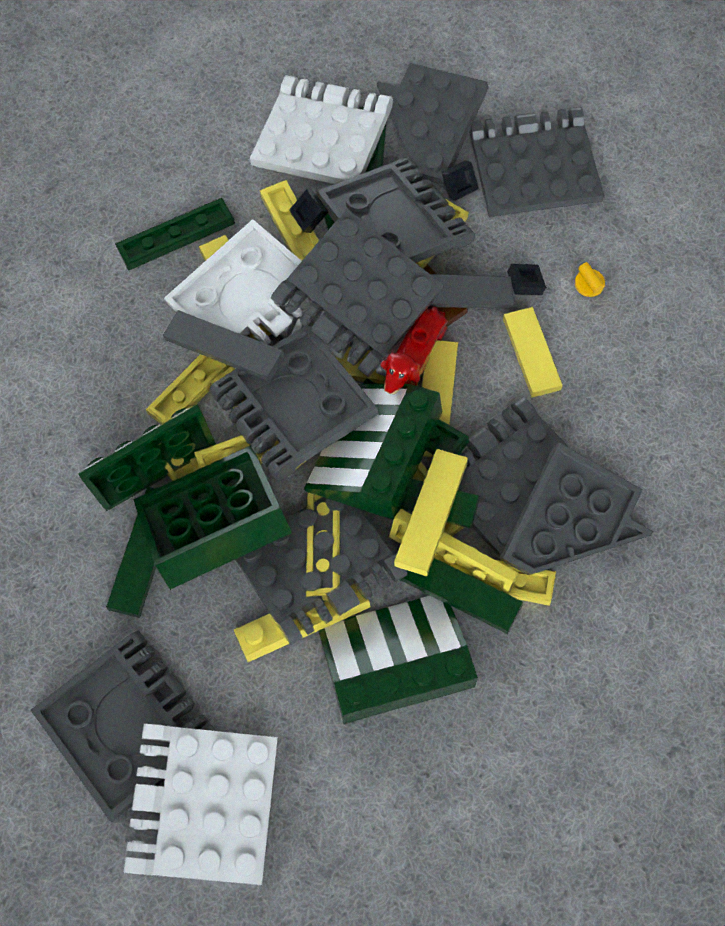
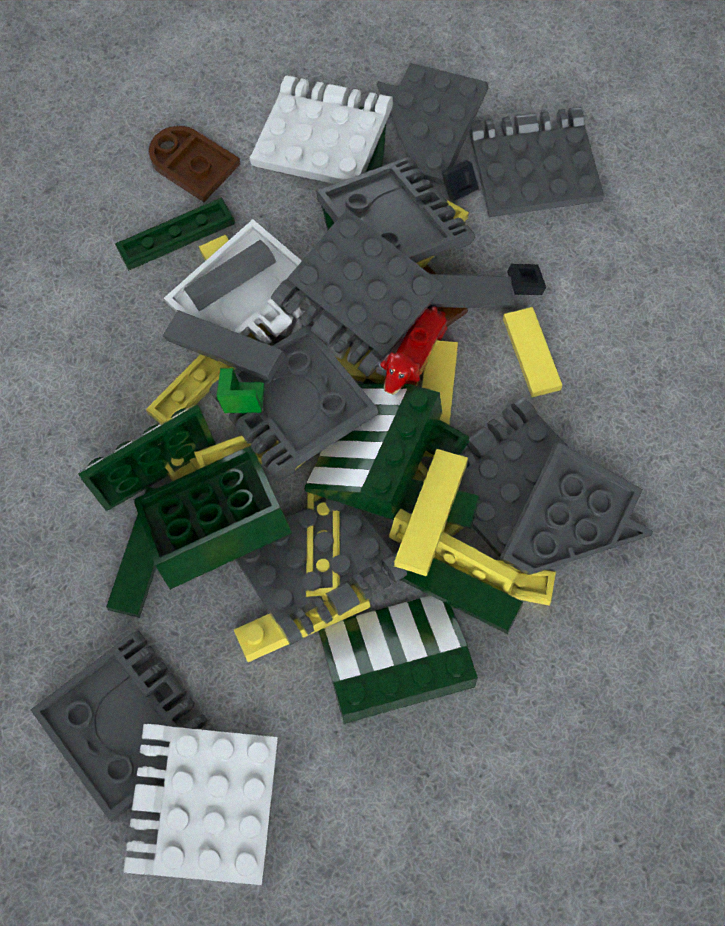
(193, 161): none -> reddish brown tile
(230, 275): none -> dark grey slope
(239, 396): none -> green panel
(278, 201): light yellow plate -> none
(308, 211): black plate -> none
(589, 281): yellow plate -> none

